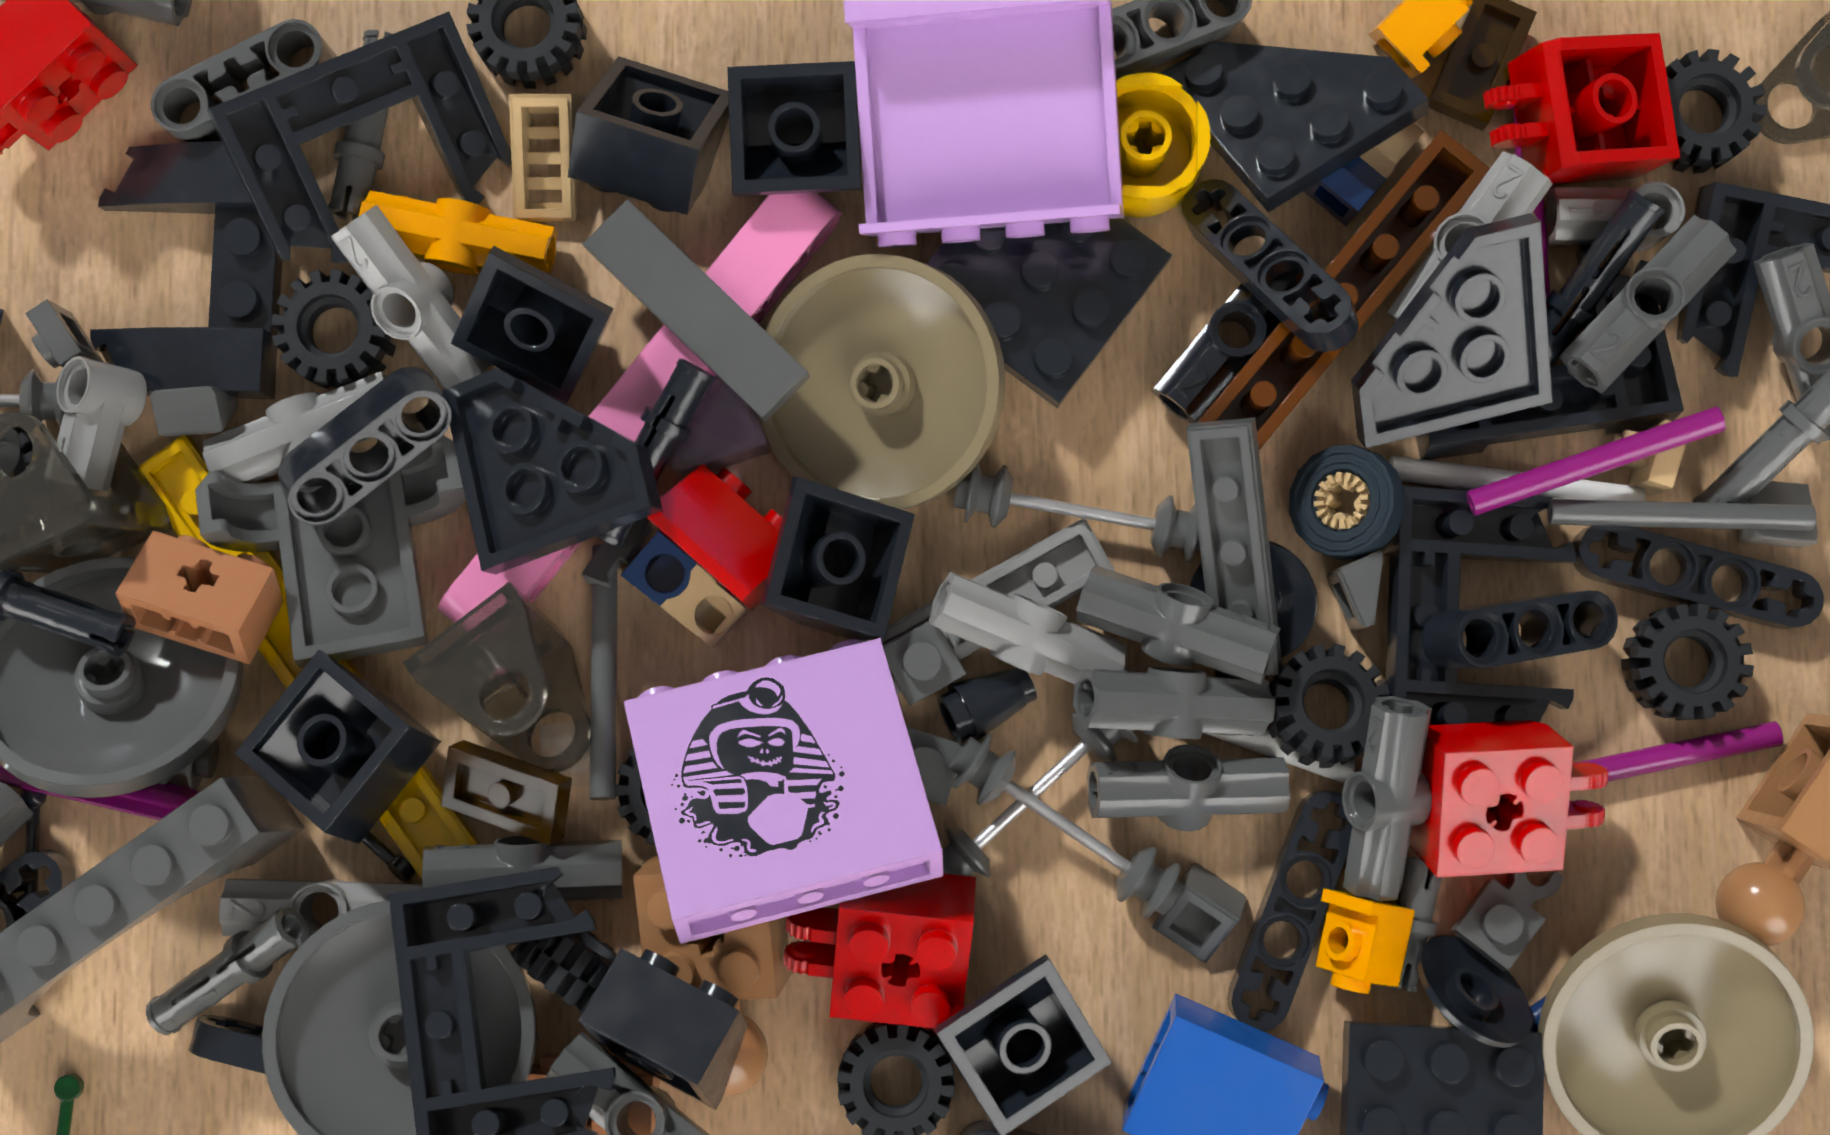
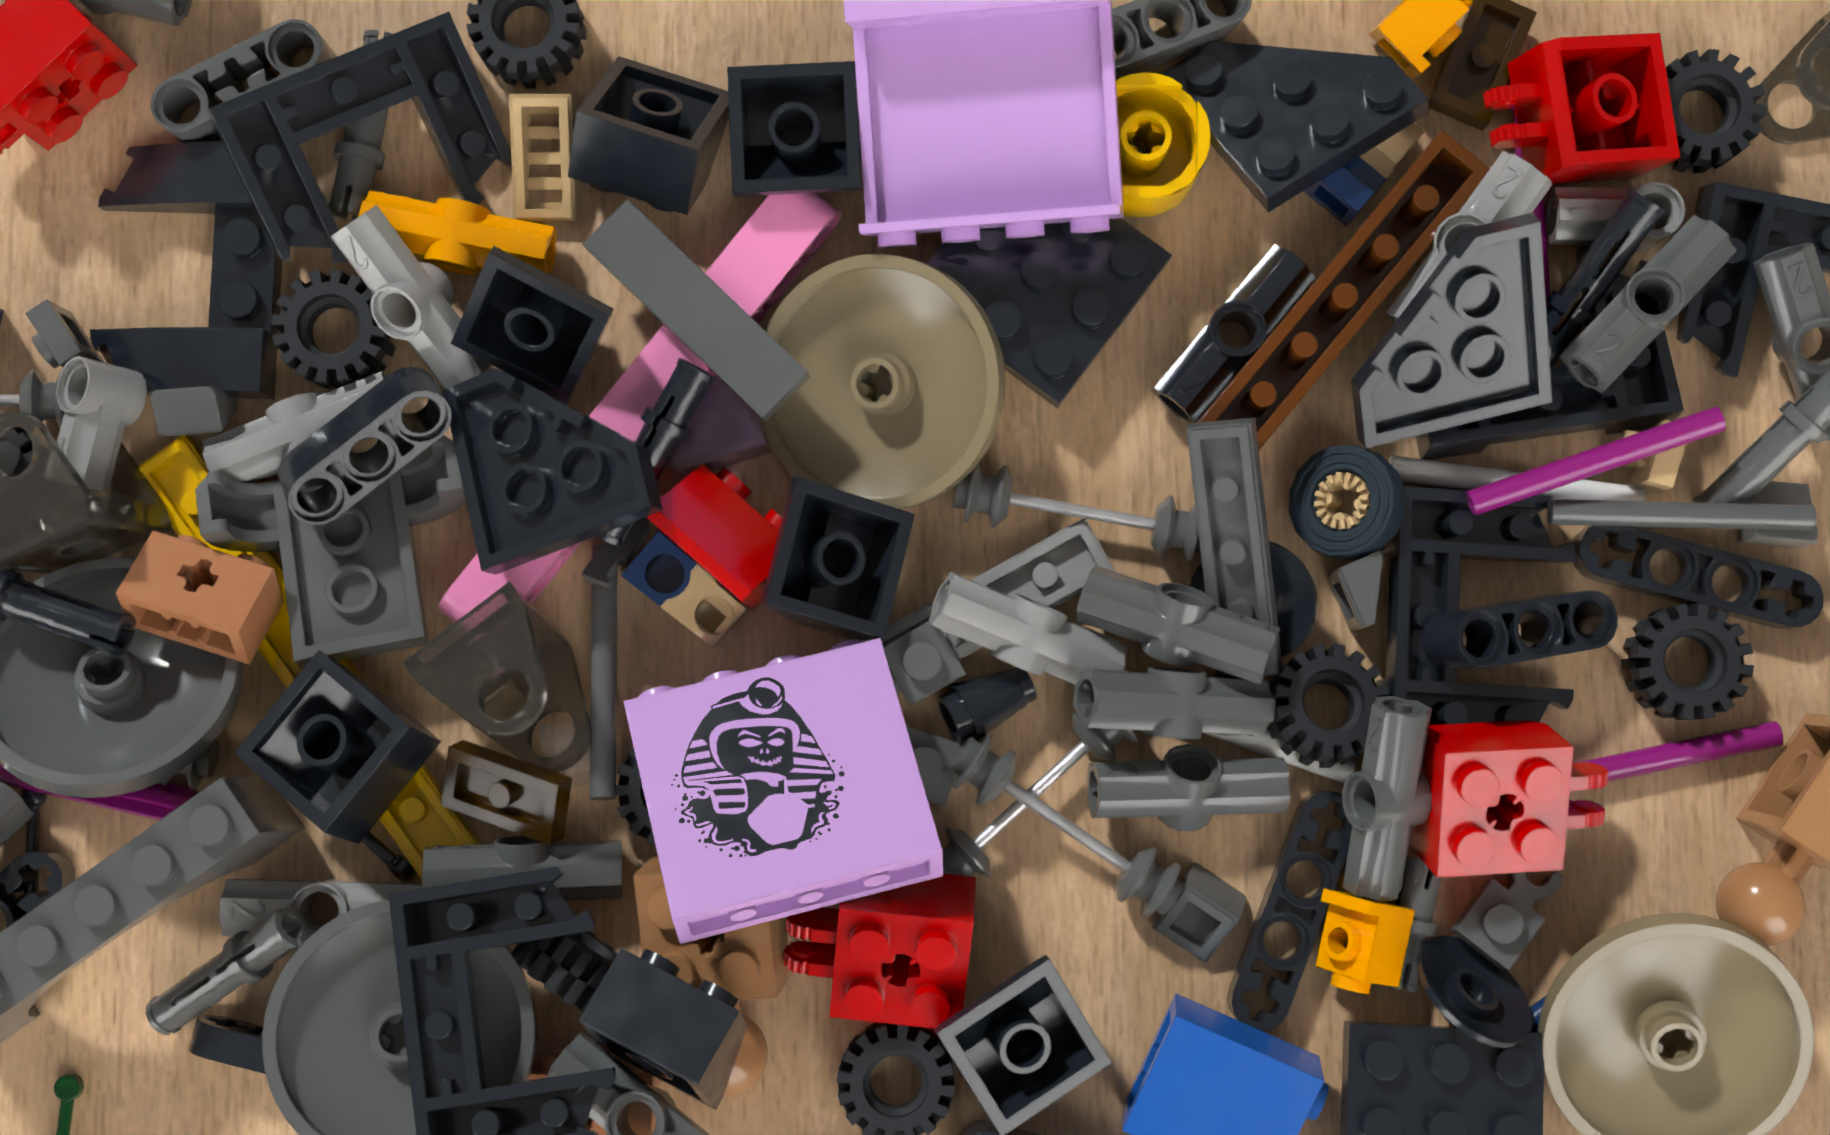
(1275, 257): black beam -> none

